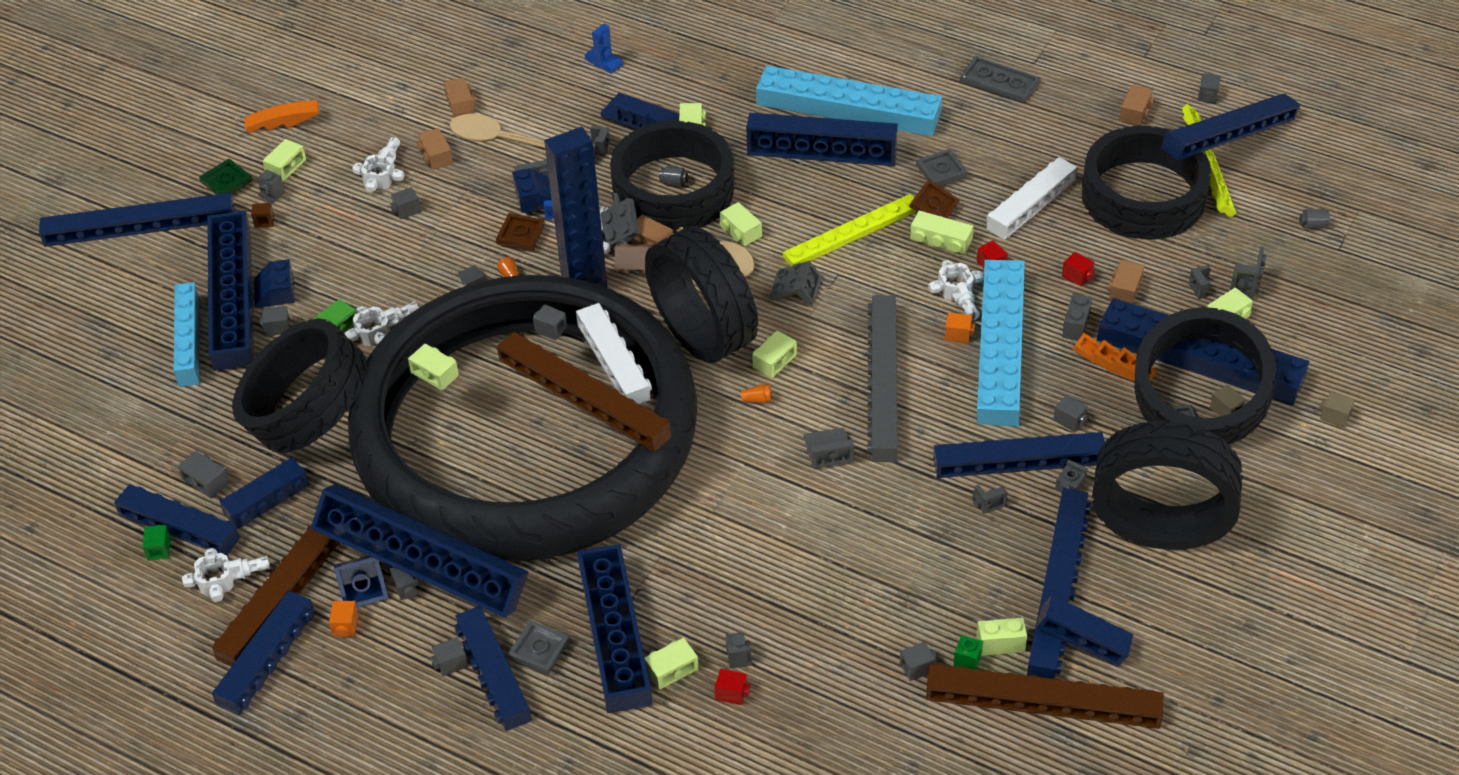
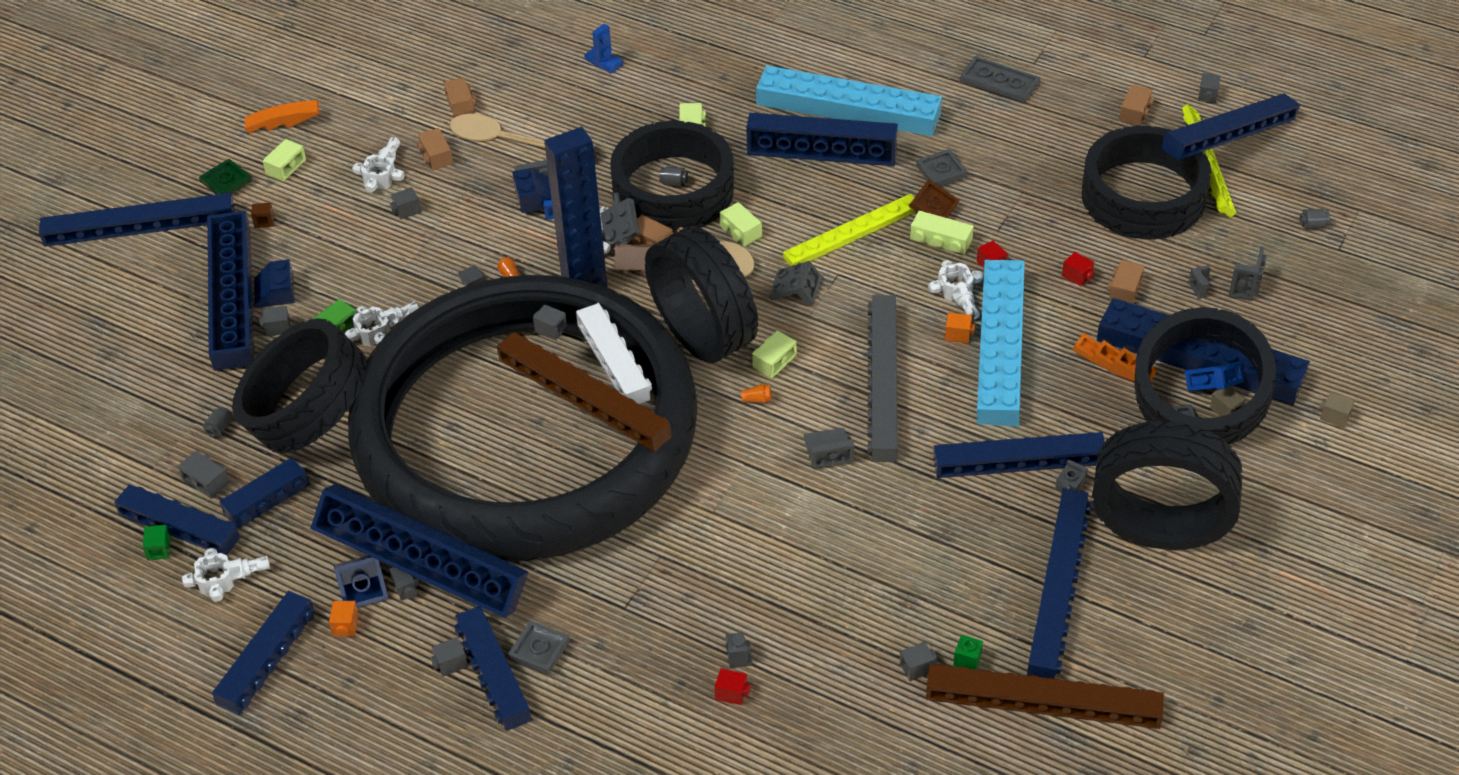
(186, 334): medium azure brick -> none
(217, 422): none -> dark grey brick
(270, 186): dark grey brick -> none
(292, 575): reddish brown brick -> none
(433, 366): yellowish green brick -> none
(520, 232): reddish brown plate -> none
(601, 138): dark grey bracket -> none
(614, 629): dark blue brick -> none
(635, 112): dark blue bracket -> none
(671, 663): yellowish green brick -> none
(991, 500): dark grey bracket -> none
(1002, 636): yellowish green brick -> none
(1031, 198): white brick -> none
(1071, 413): dark grey brick -> none
(1077, 317): dark grey brick -> none
(1084, 630): dark blue brick -> none
(1214, 377): none -> blue bracket
(1234, 302): yellowish green brick -> none

